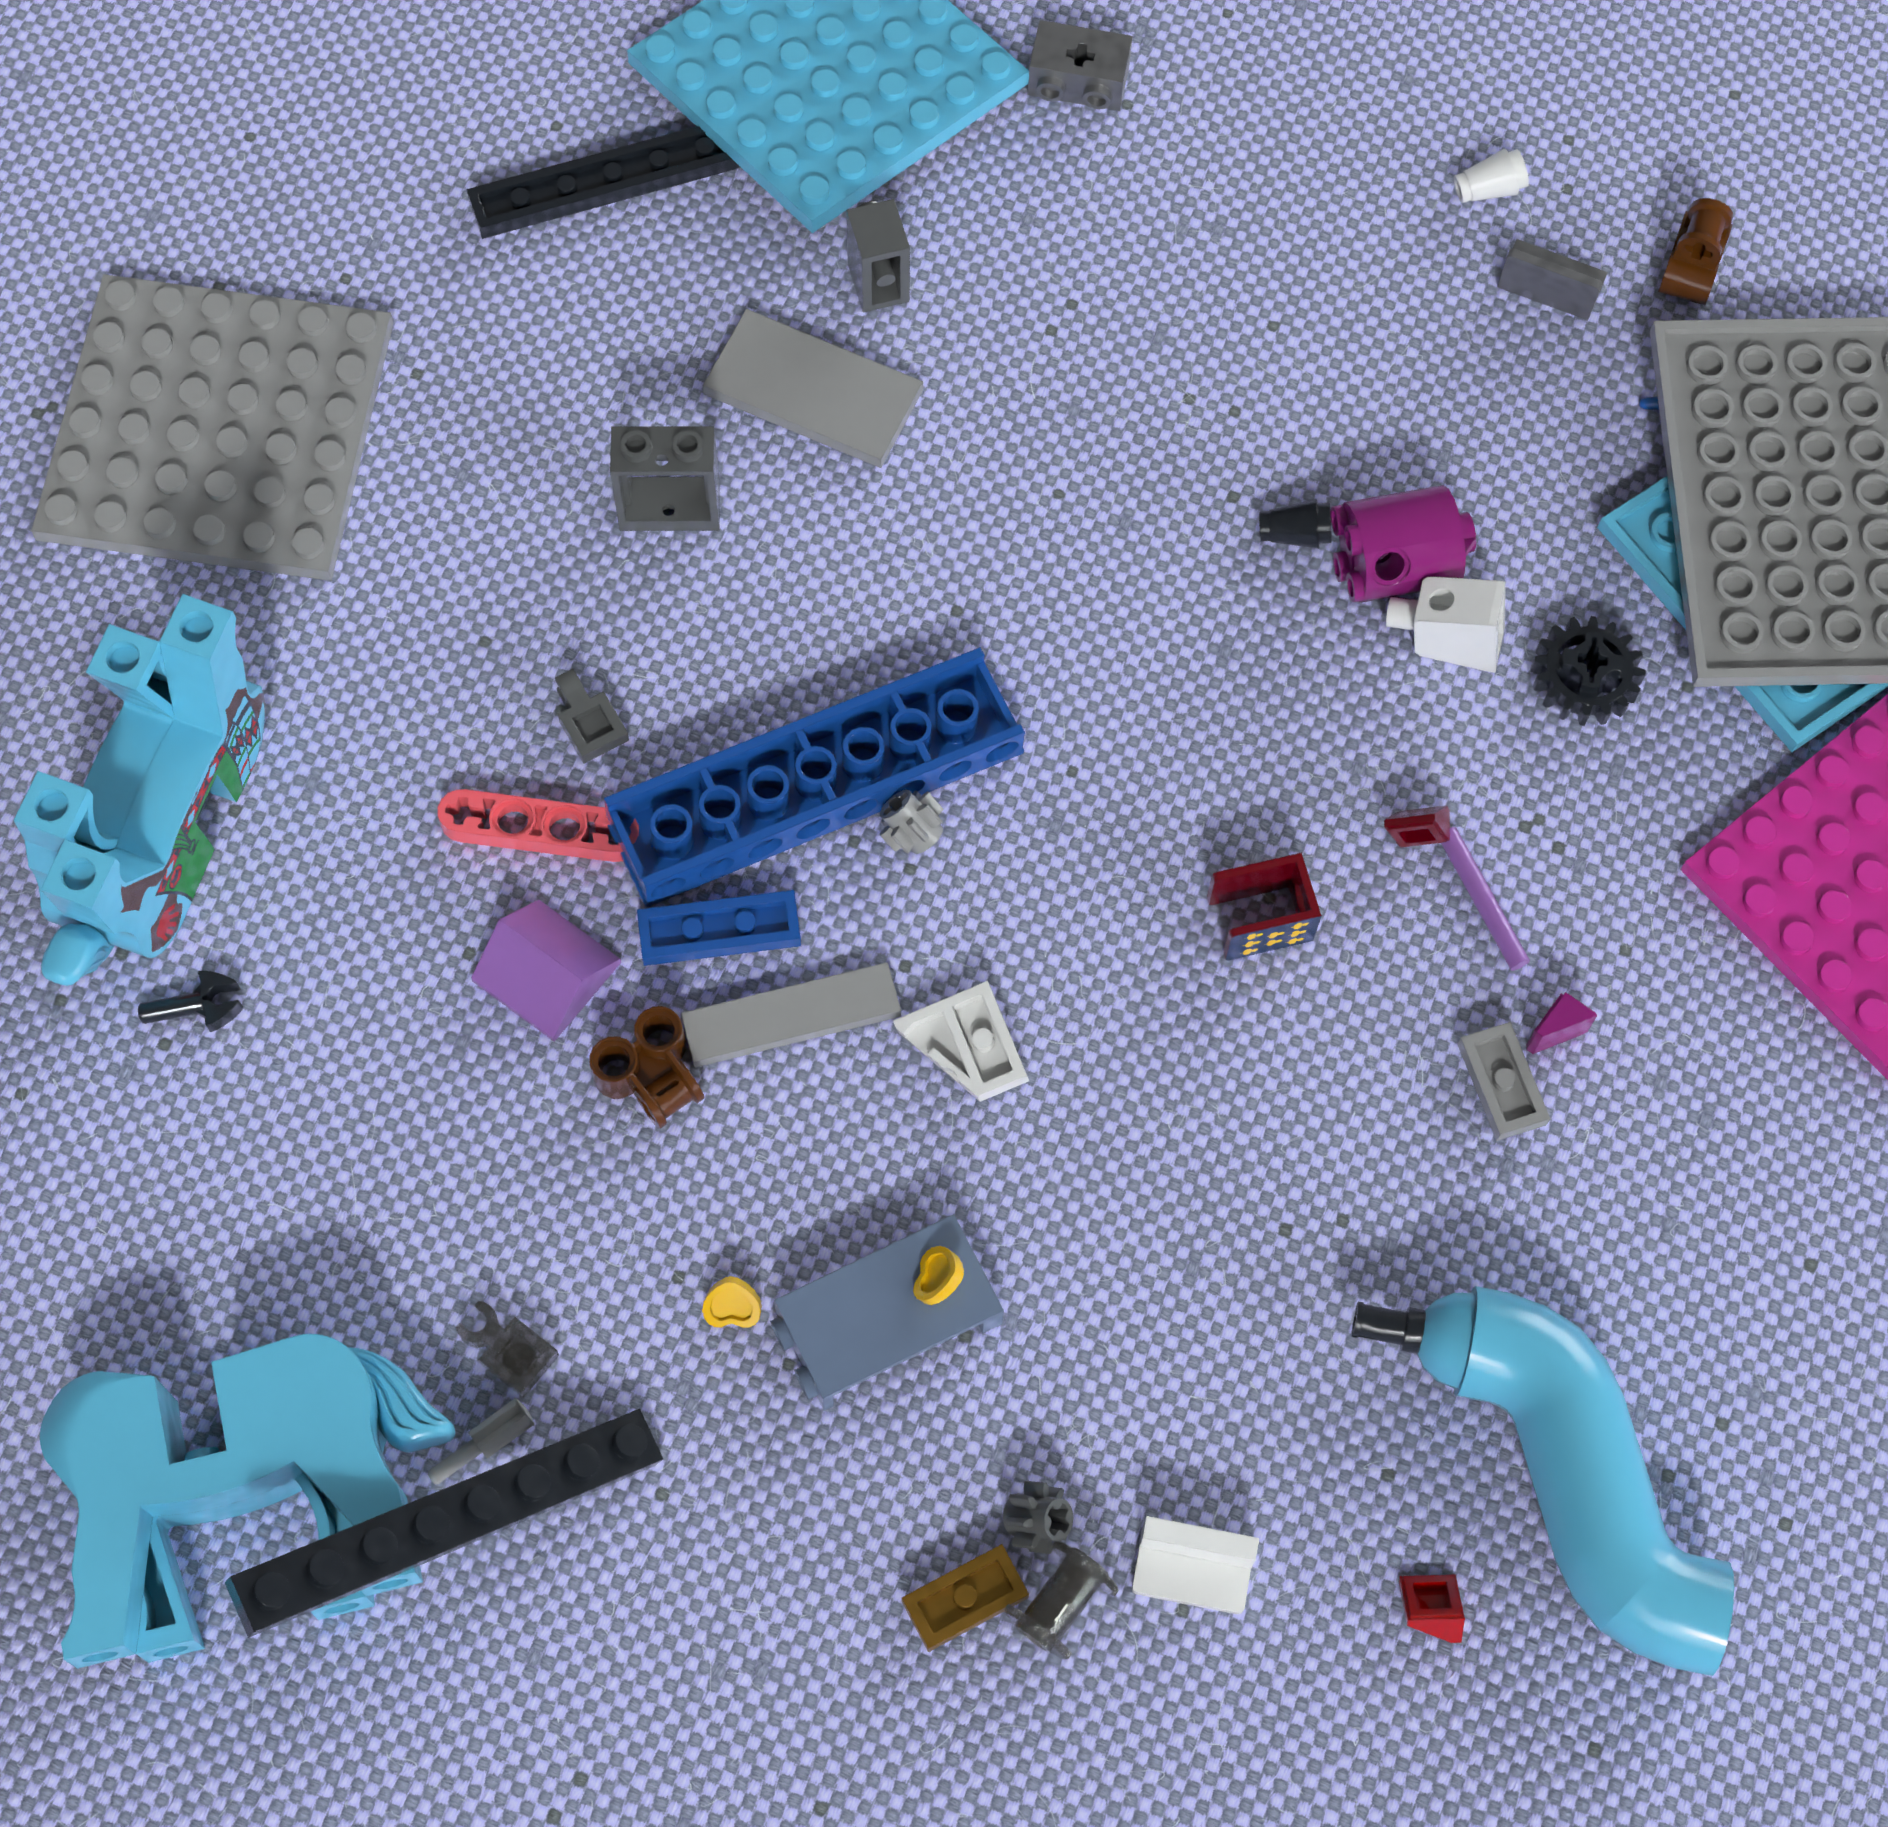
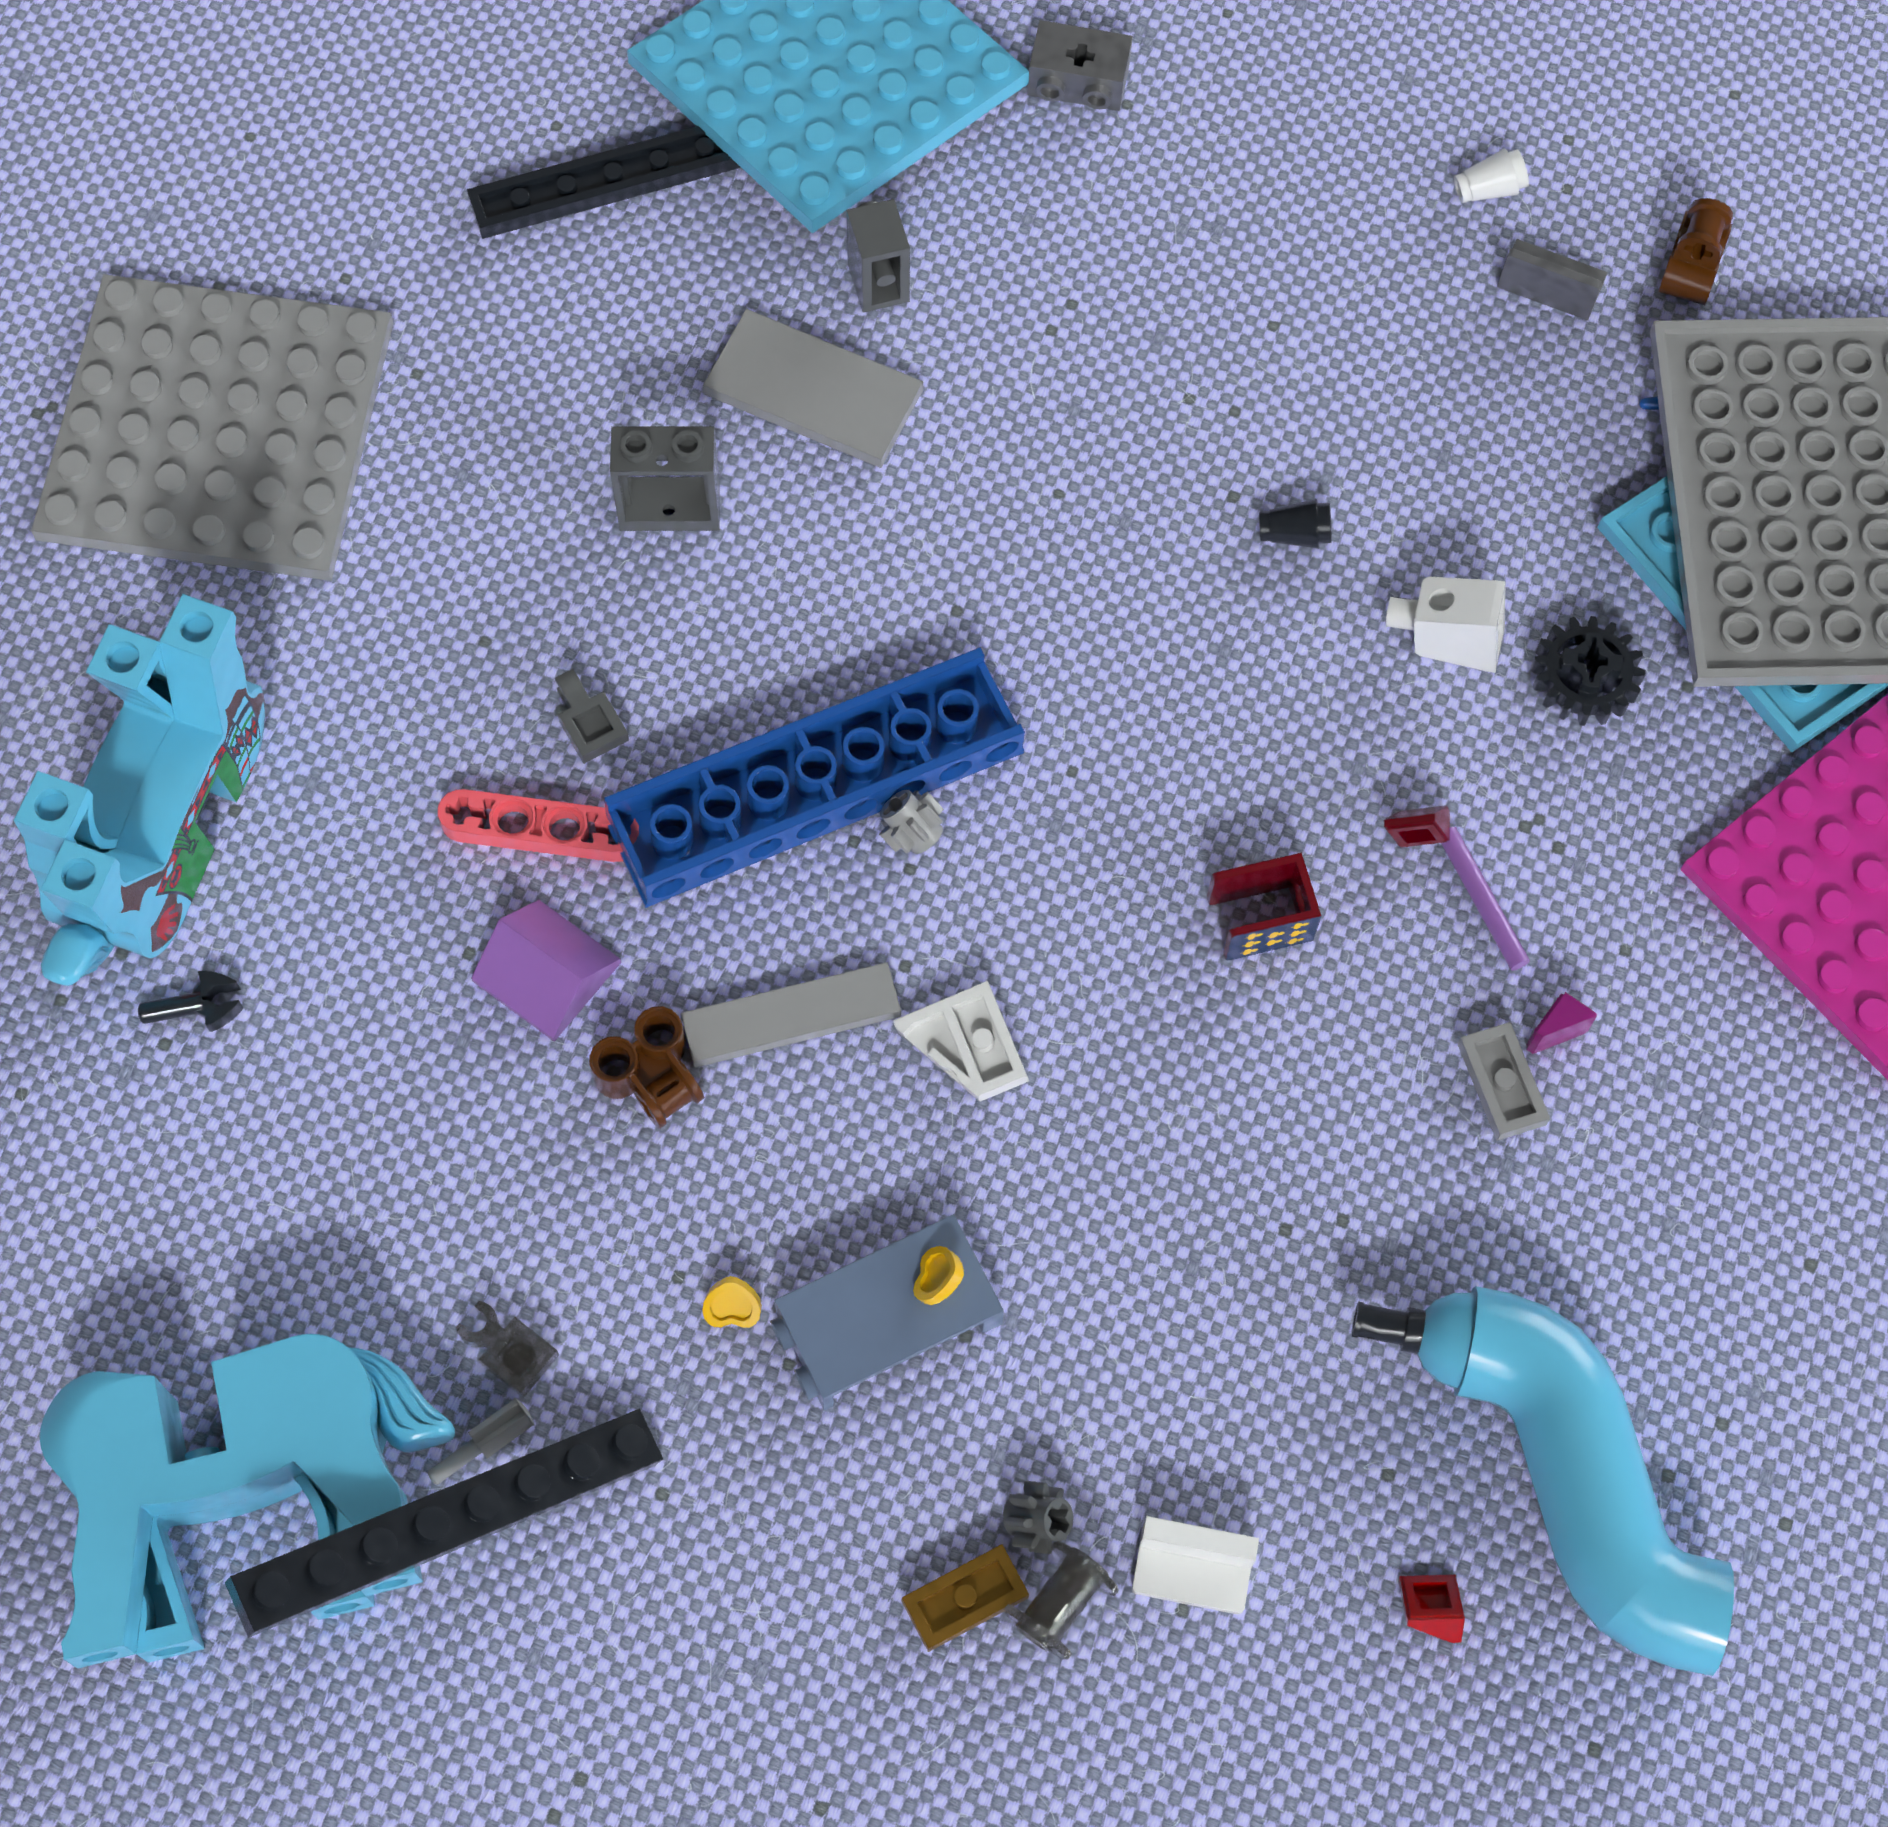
(718, 927): blue plate -> none
(1399, 541): magenta cylinder -> none

